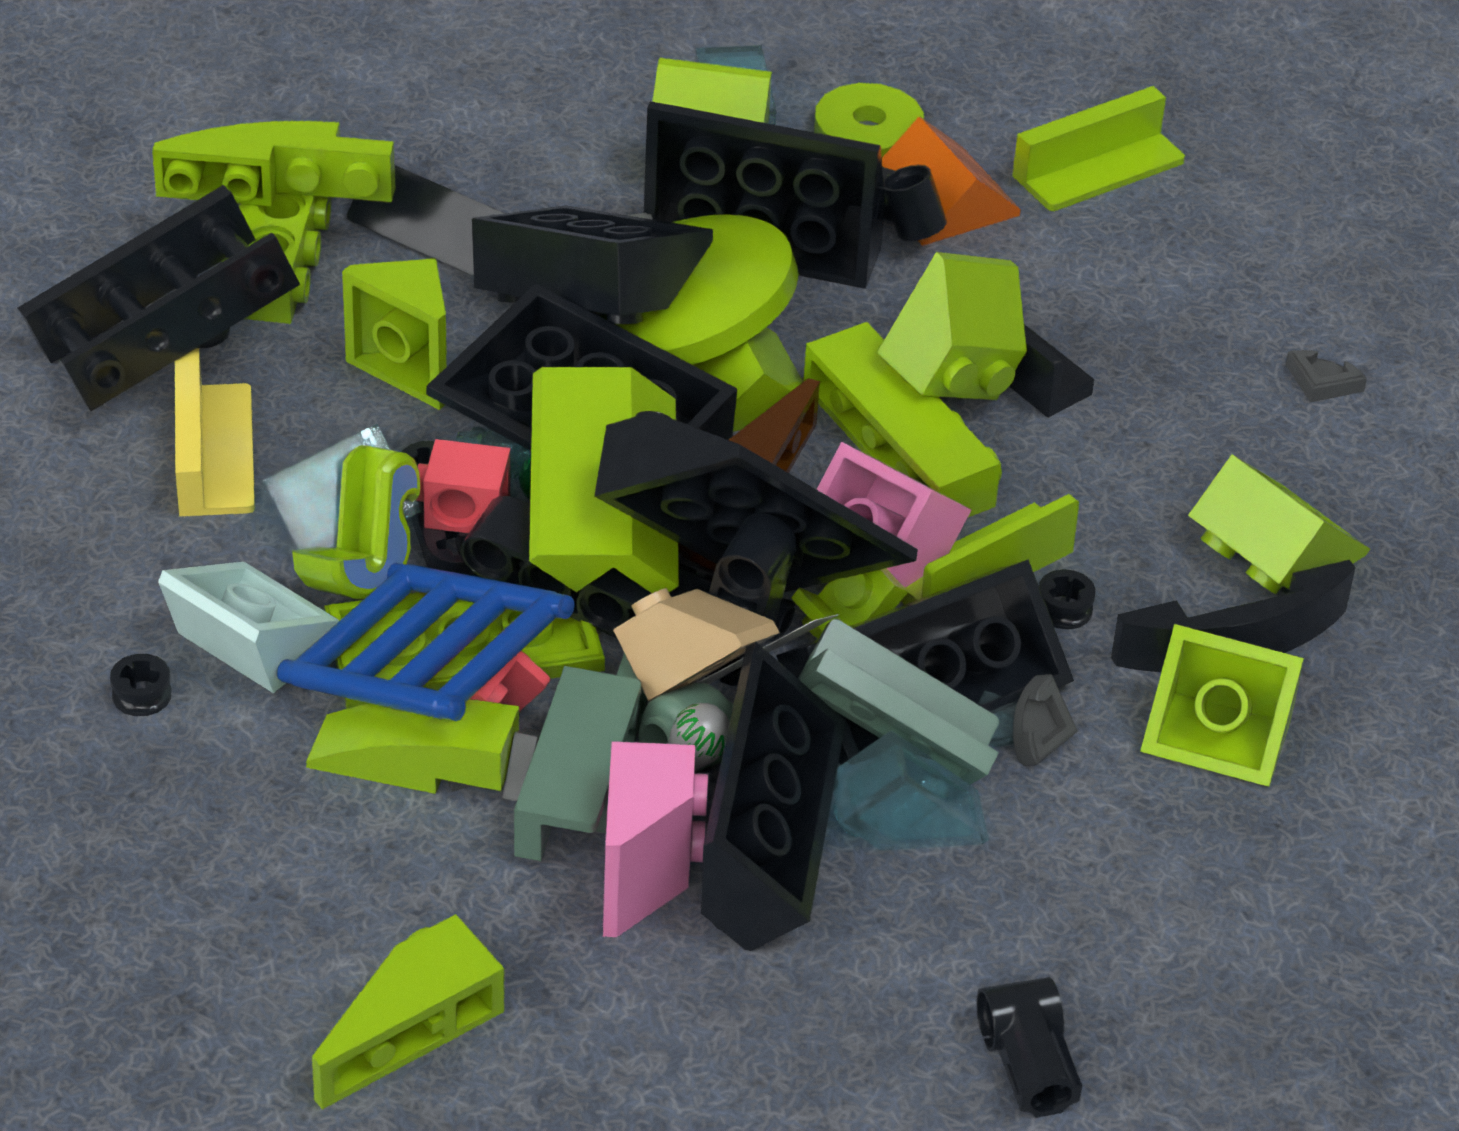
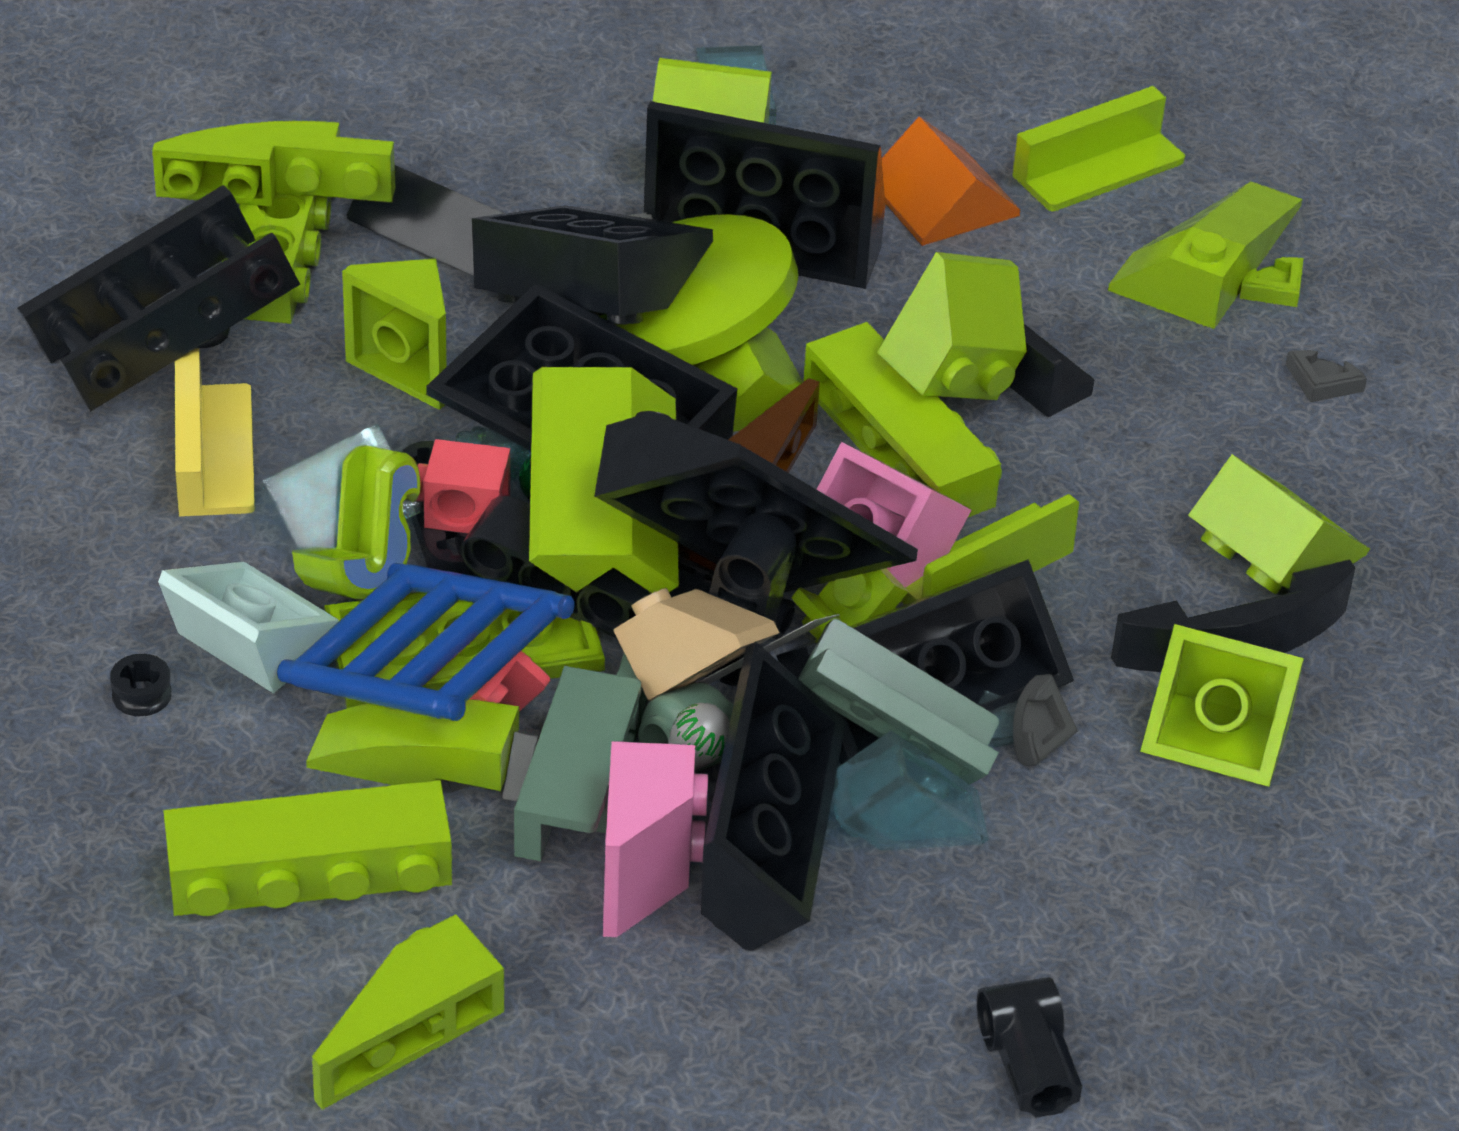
(308, 848): none -> lime brick
(846, 106): lime tile -> none
(913, 202): black piece -> none
(1069, 585): black bush -> none
(1203, 261): none -> lime wedge
(1275, 283): none -> lime tile

